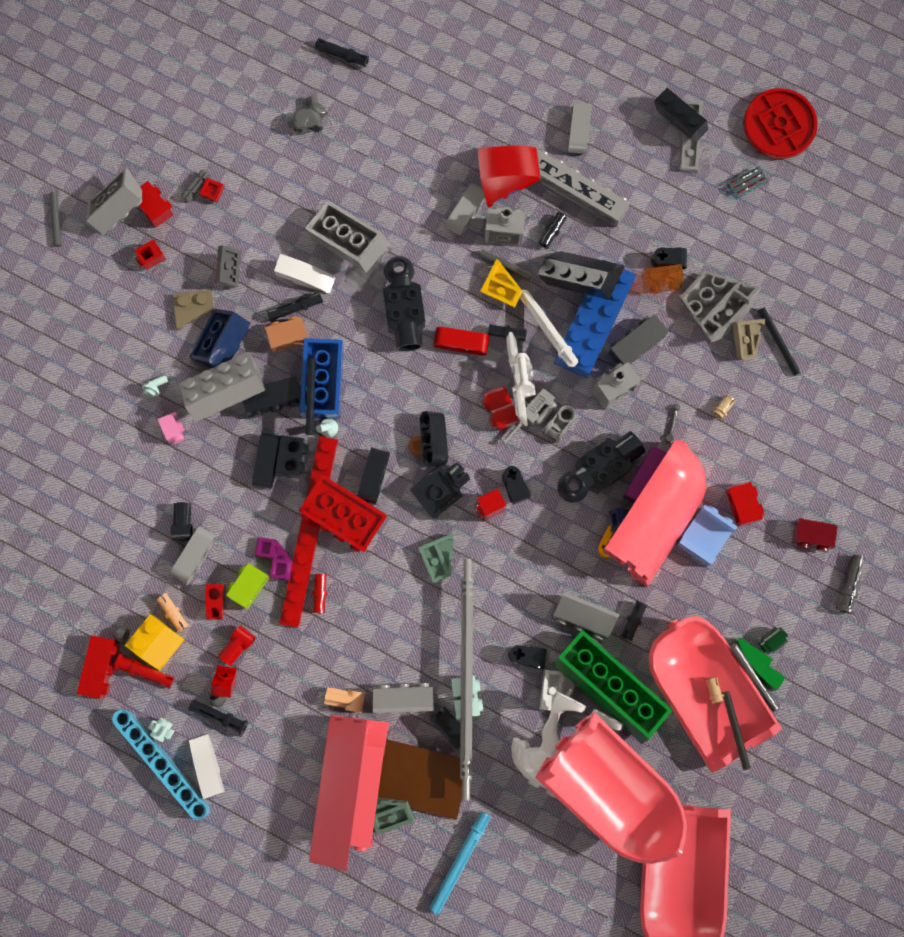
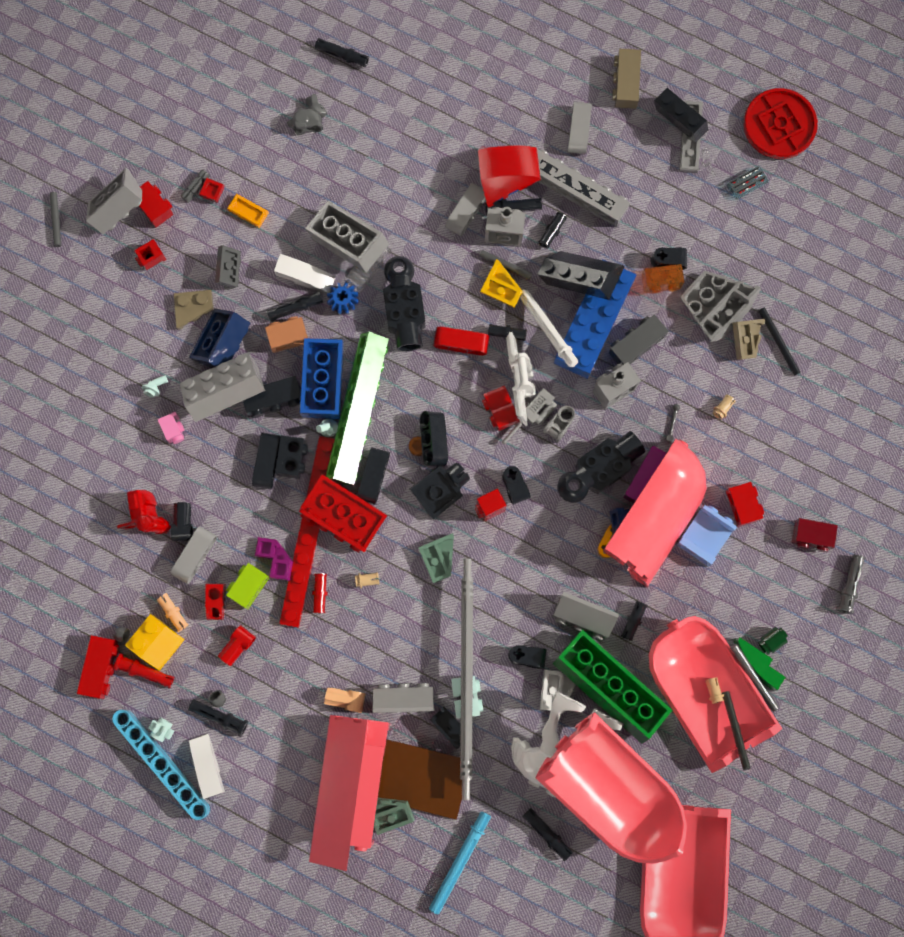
(144, 513): none -> red piece
(224, 681): red brick -> none
(247, 210): none -> light orange tile
(310, 396): black bar -> none
(337, 294): none -> blue gear
(357, 408): none -> brick
(365, 580): none -> tan pin
(523, 205): none -> black pin
(547, 834): none -> black pin
(627, 78): none -> dark tan brick

